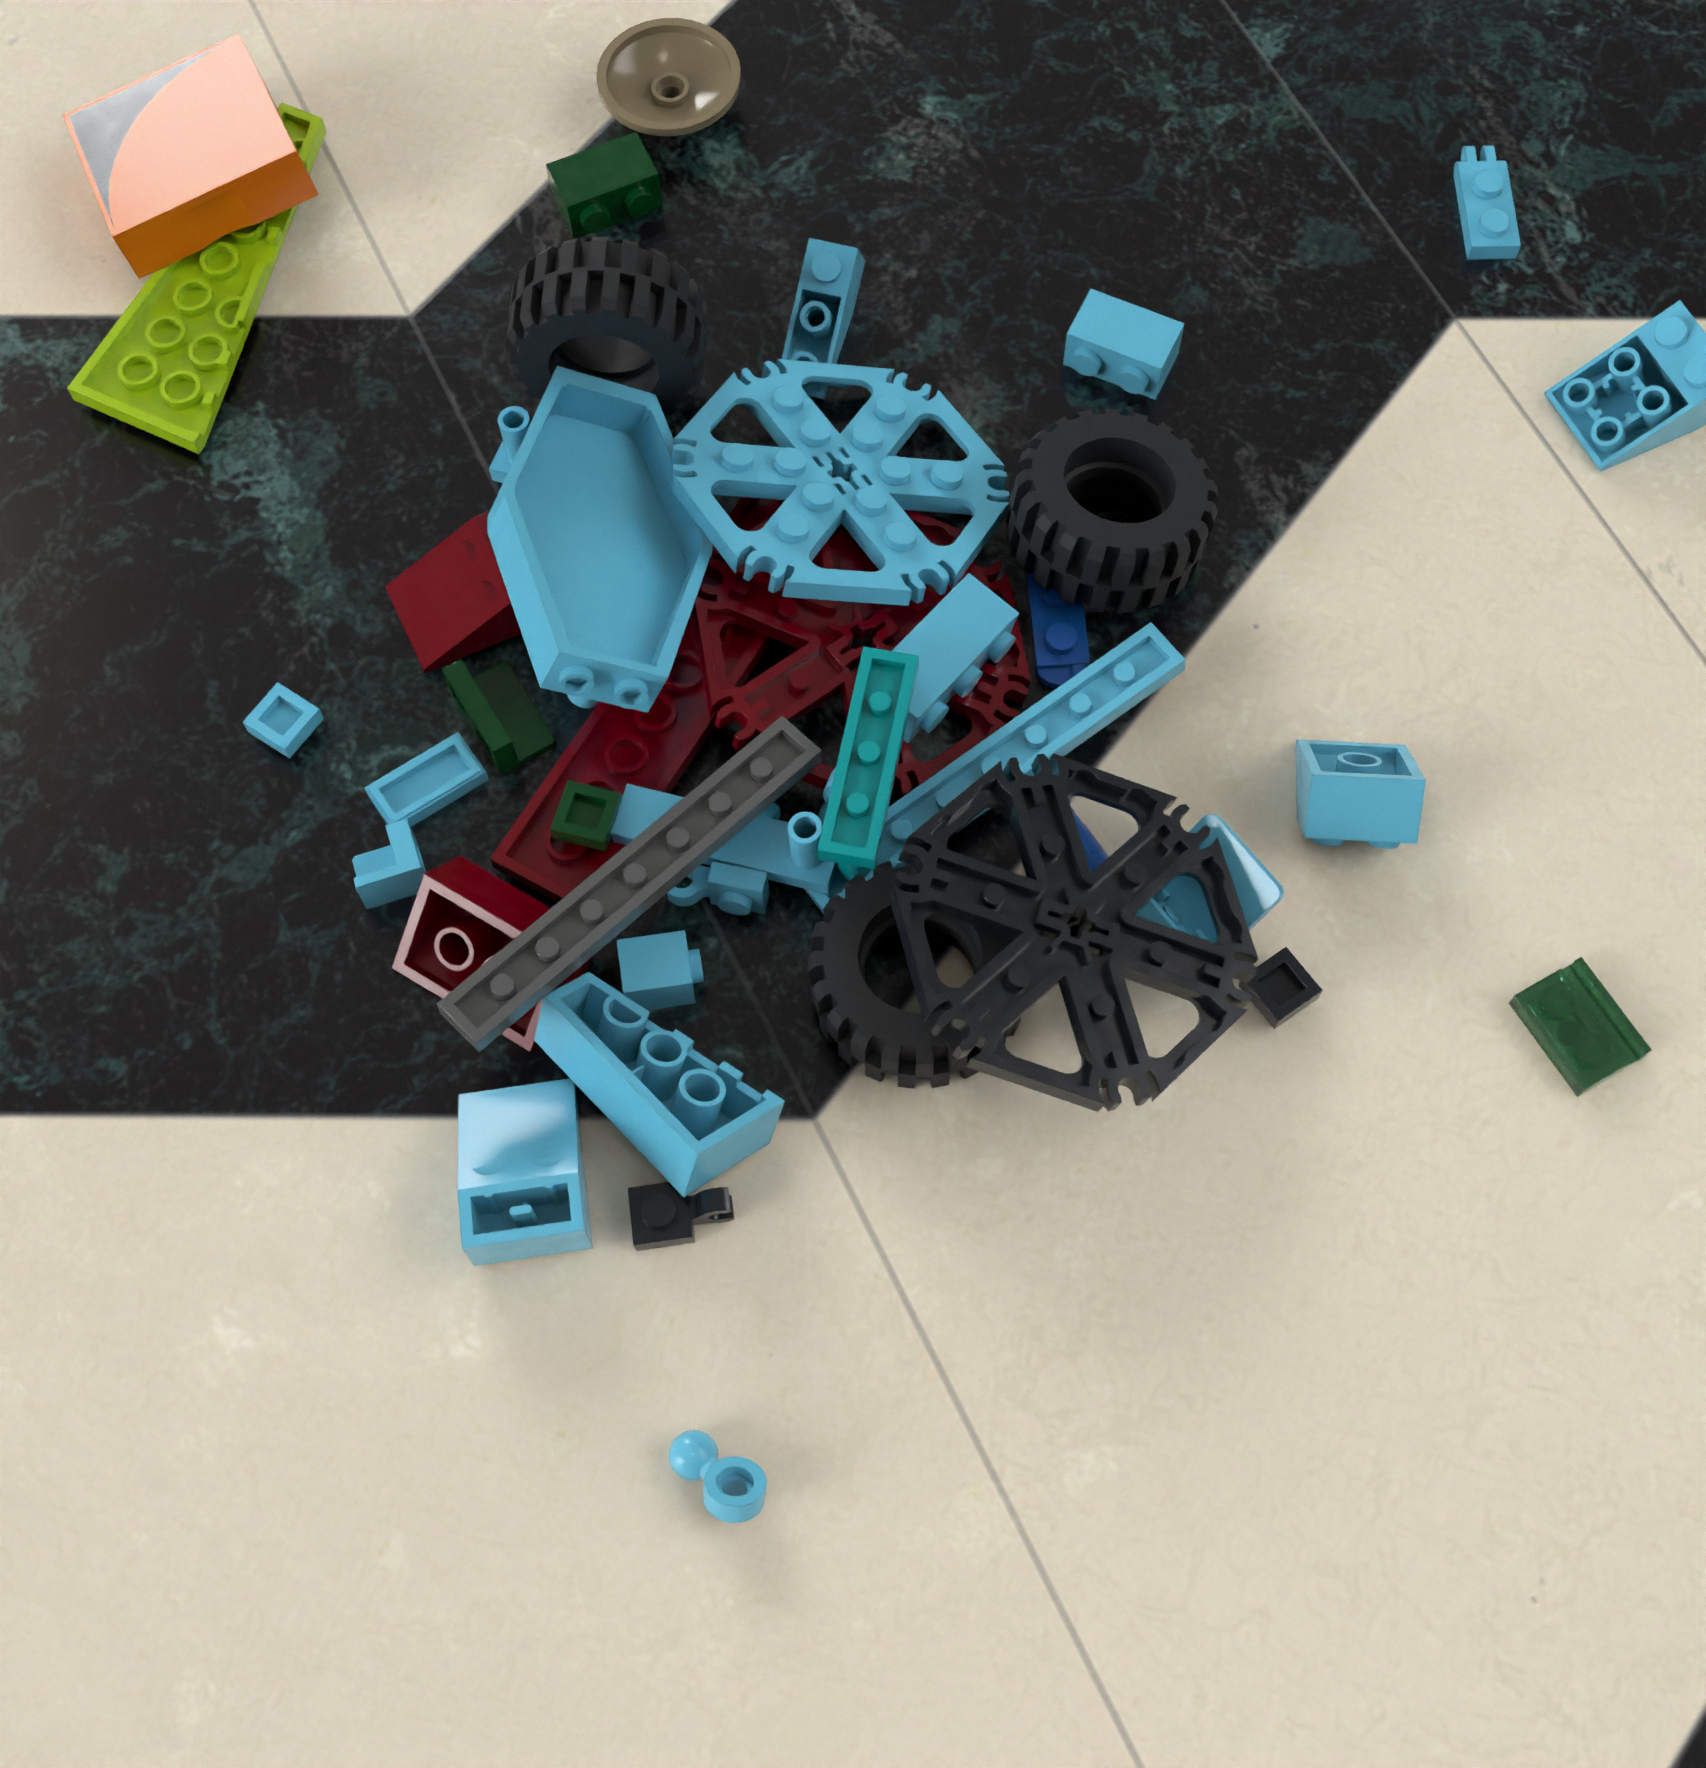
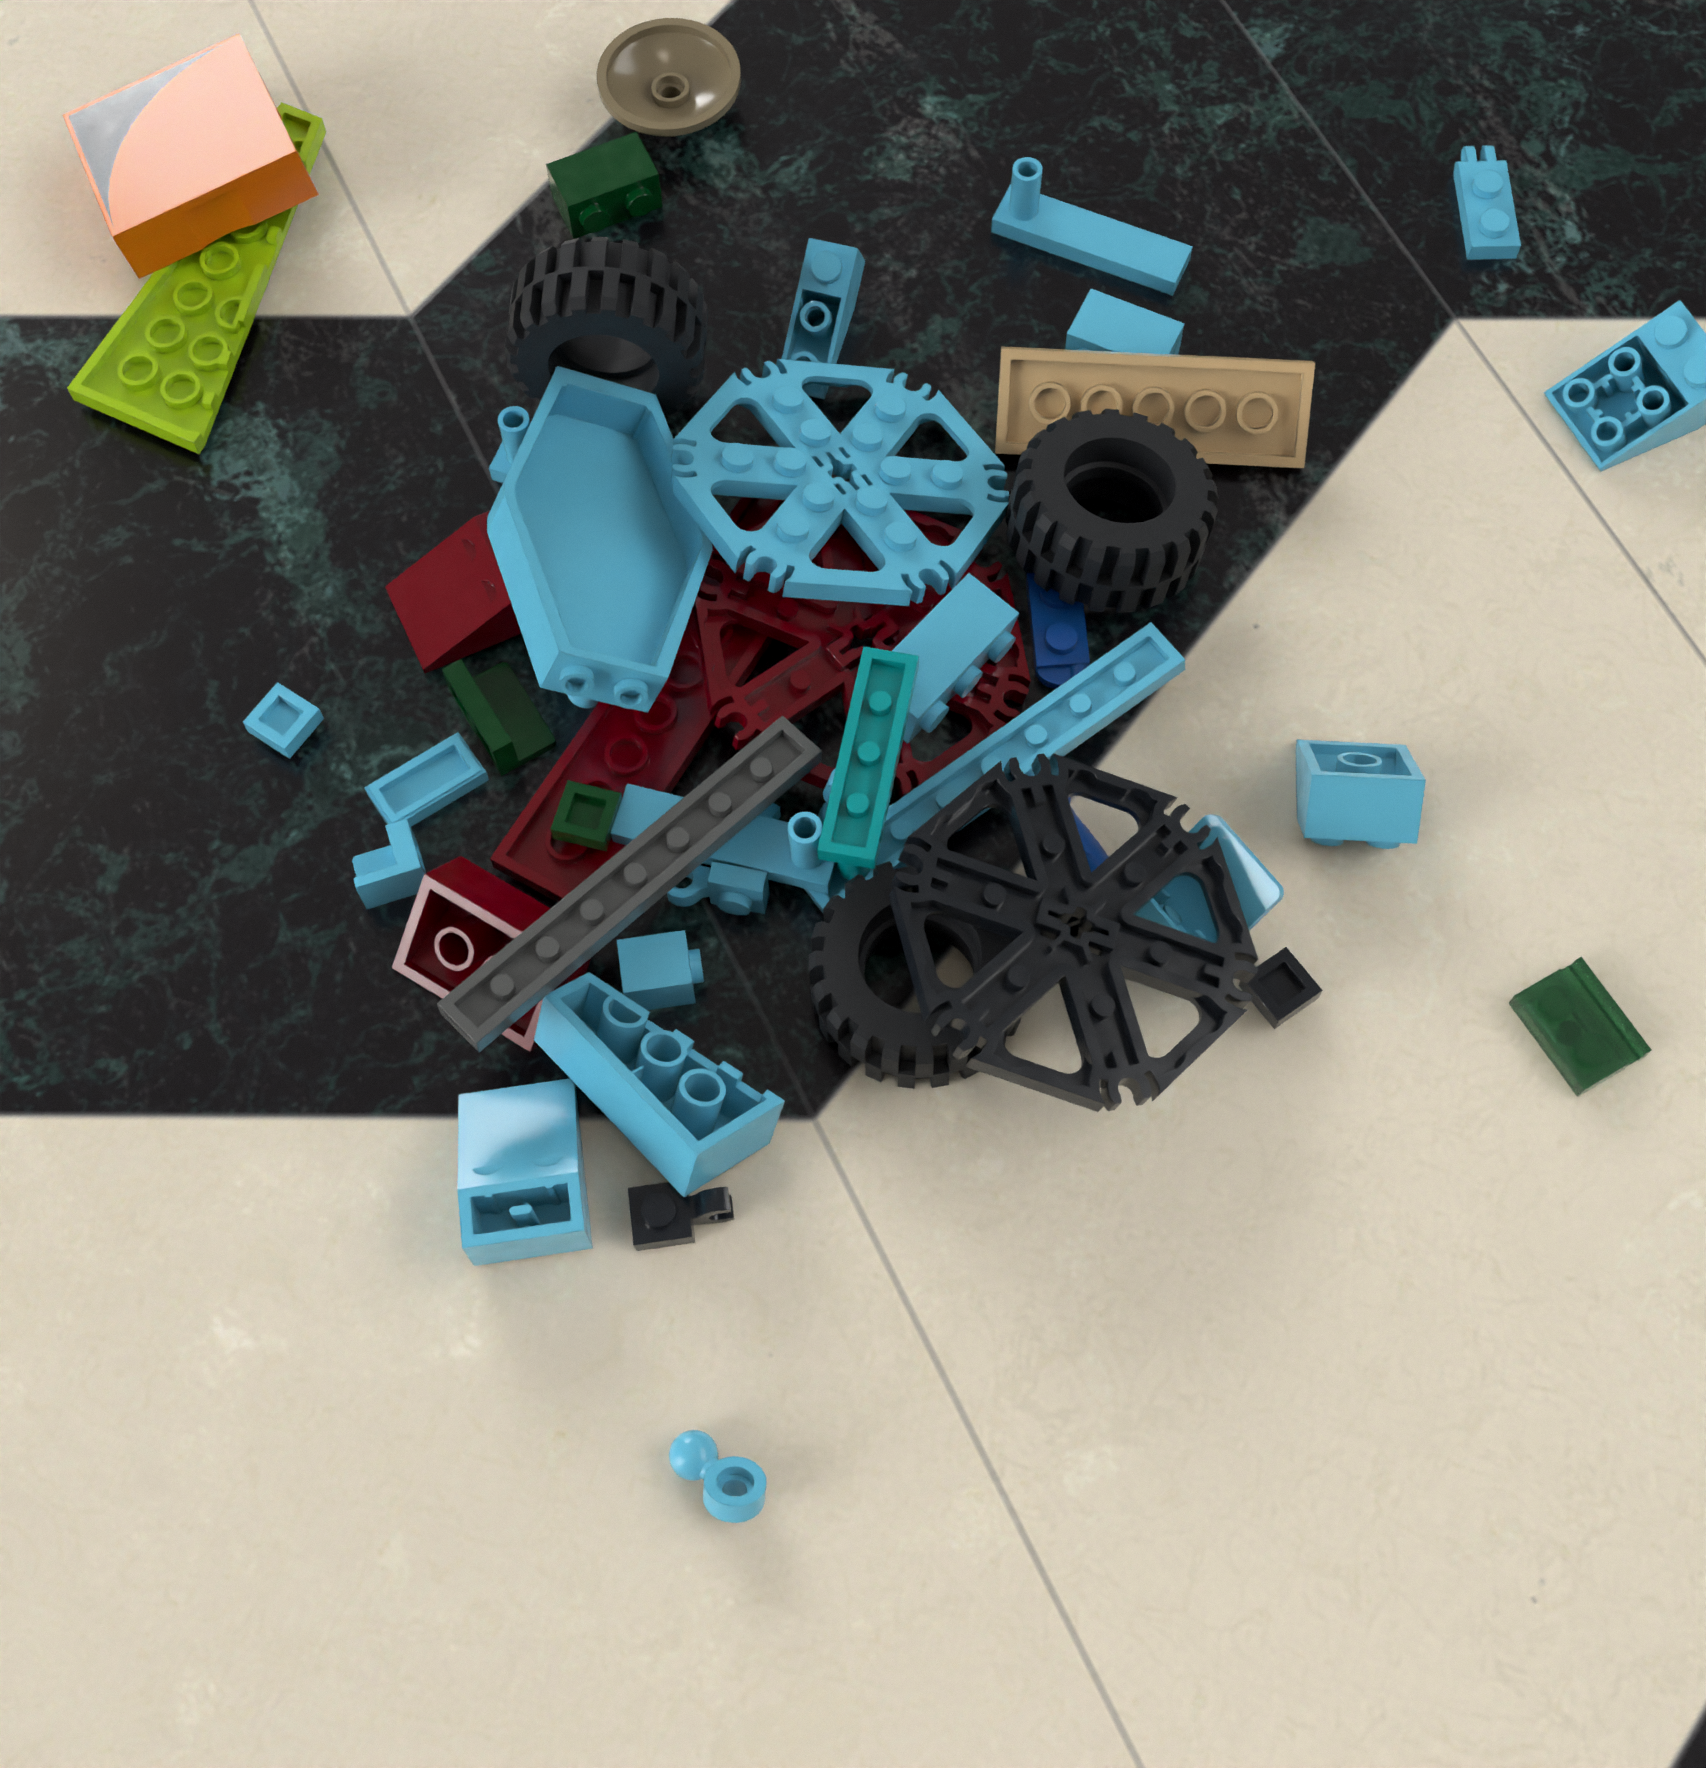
(1085, 235): none -> medium azure piece
(1222, 405): none -> tan plate

